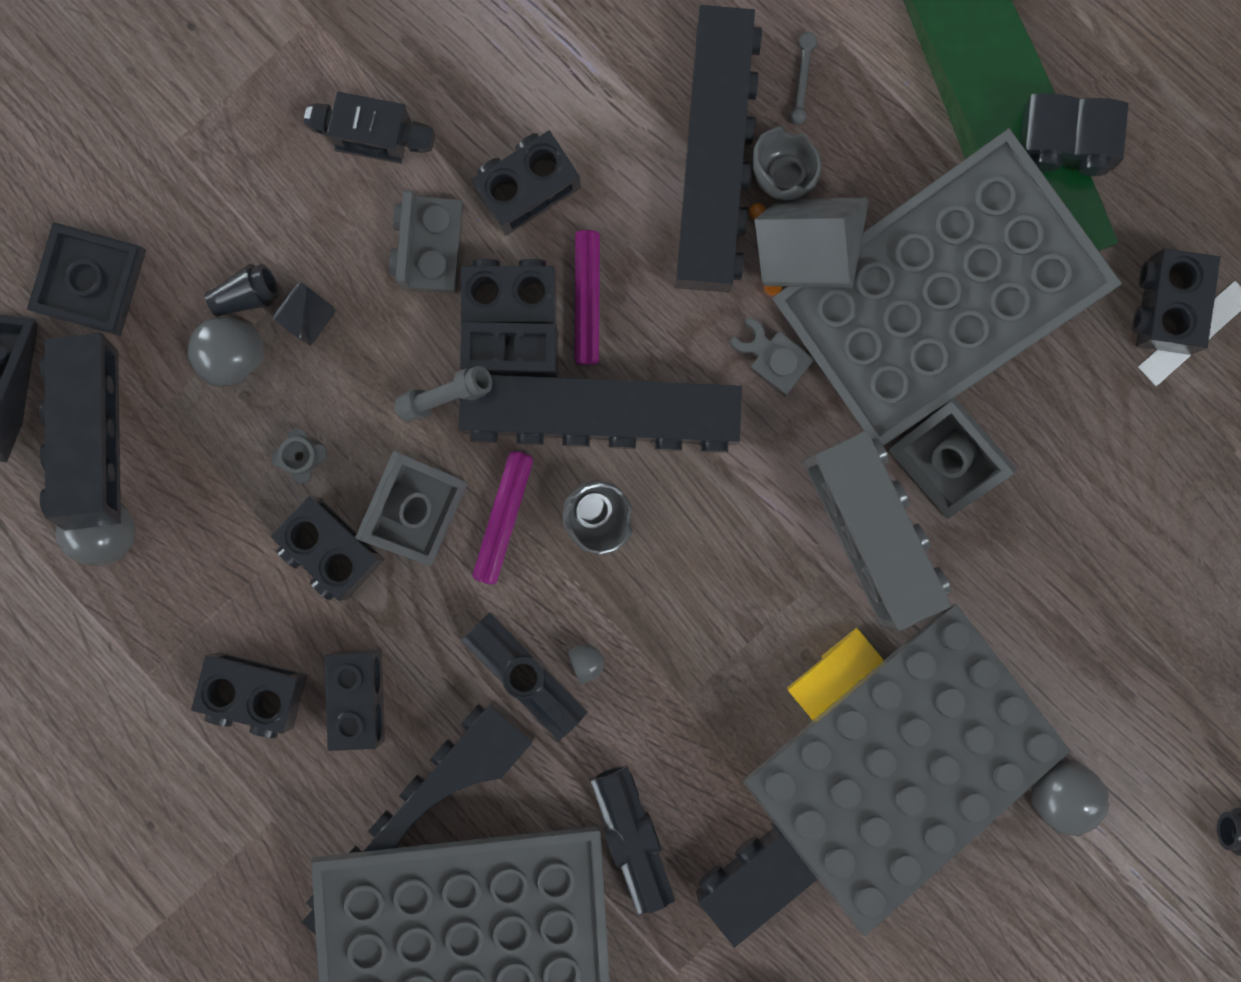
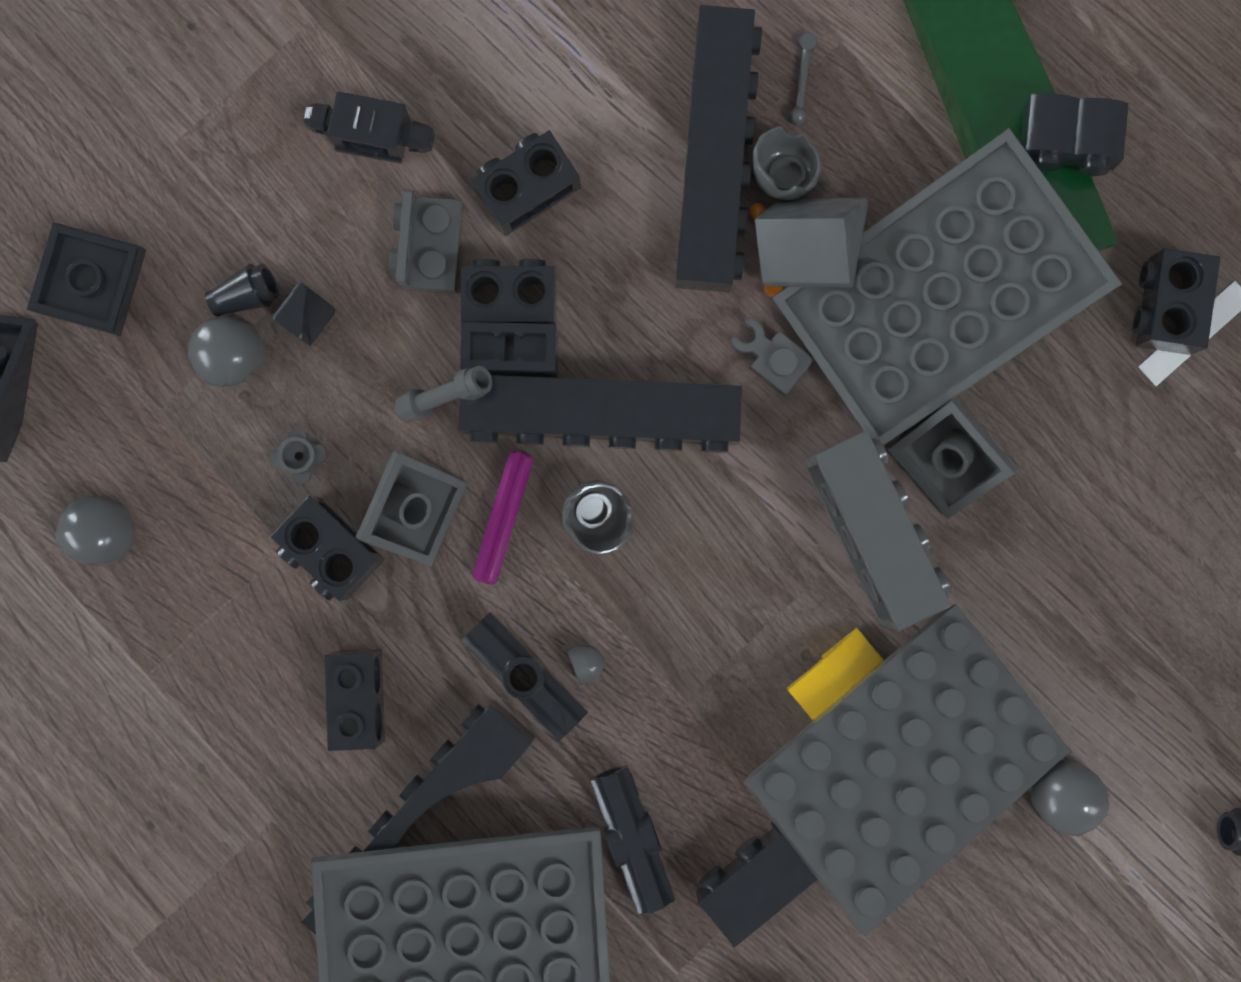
(81, 432): black brick -> none
(250, 682): black brick -> none
(587, 297): magenta axle -> none

